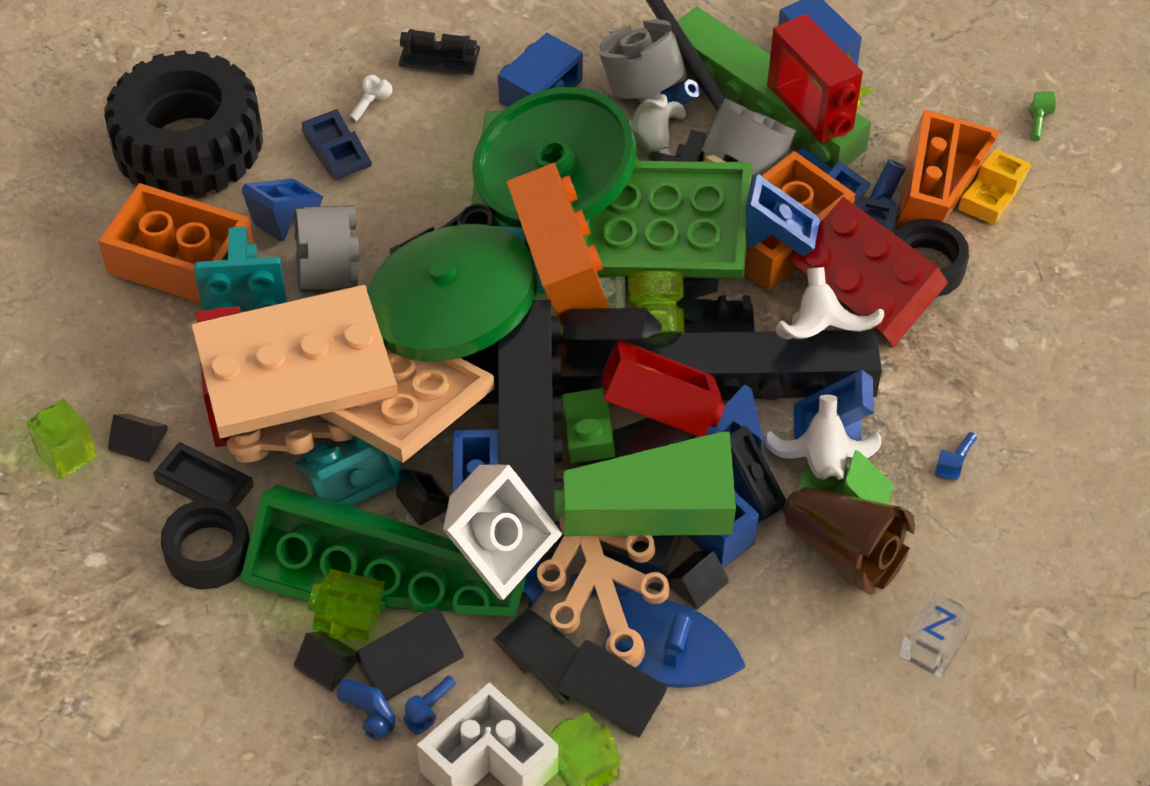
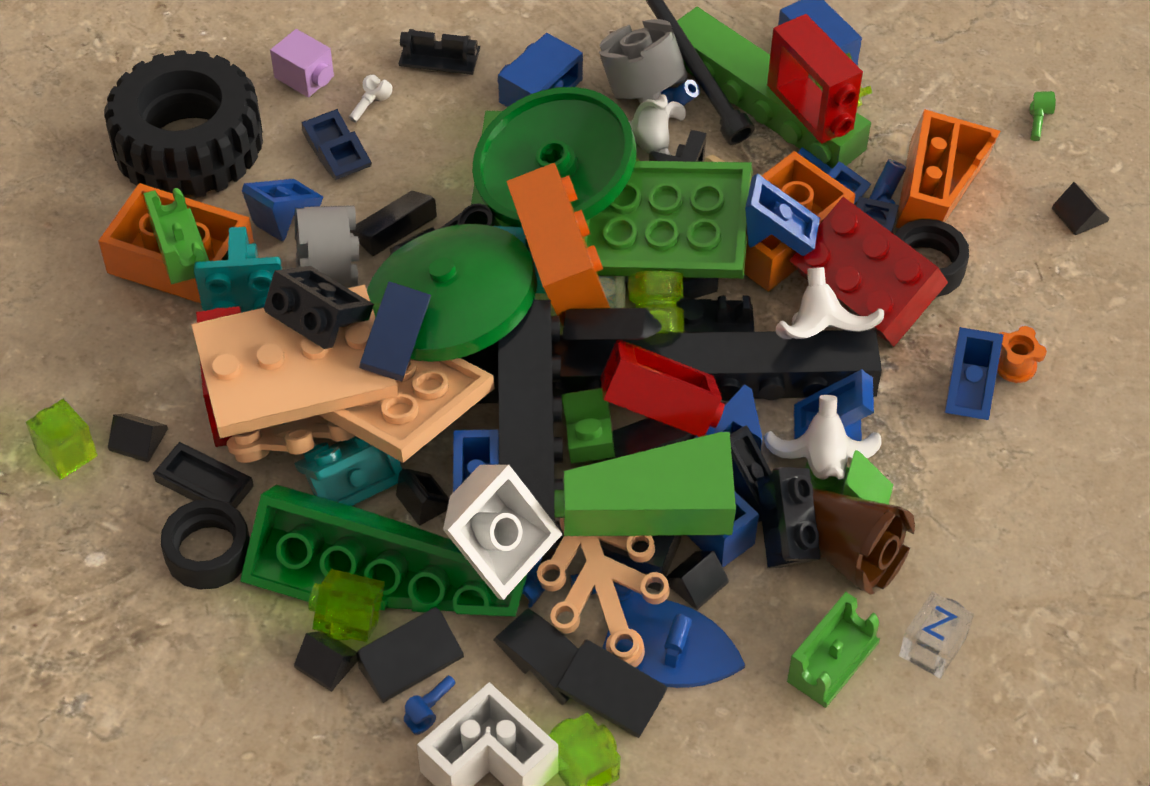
(176, 235): none -> bright green hinge
(302, 63): none -> lavender brick
(314, 304): none -> black bracket
(371, 700): blue arm -> none
(395, 221): none -> black slope
(395, 331): none -> dark blue slope
(747, 137): light grey brick -> none
(788, 517): none -> black bracket
(833, 651): none -> bright green hinge
(951, 463): blue hand -> none
(973, 373): none -> blue slope
(994, 187): yellow slope -> none
(1020, 355): none -> orange brick
(1079, 210): none -> black slope

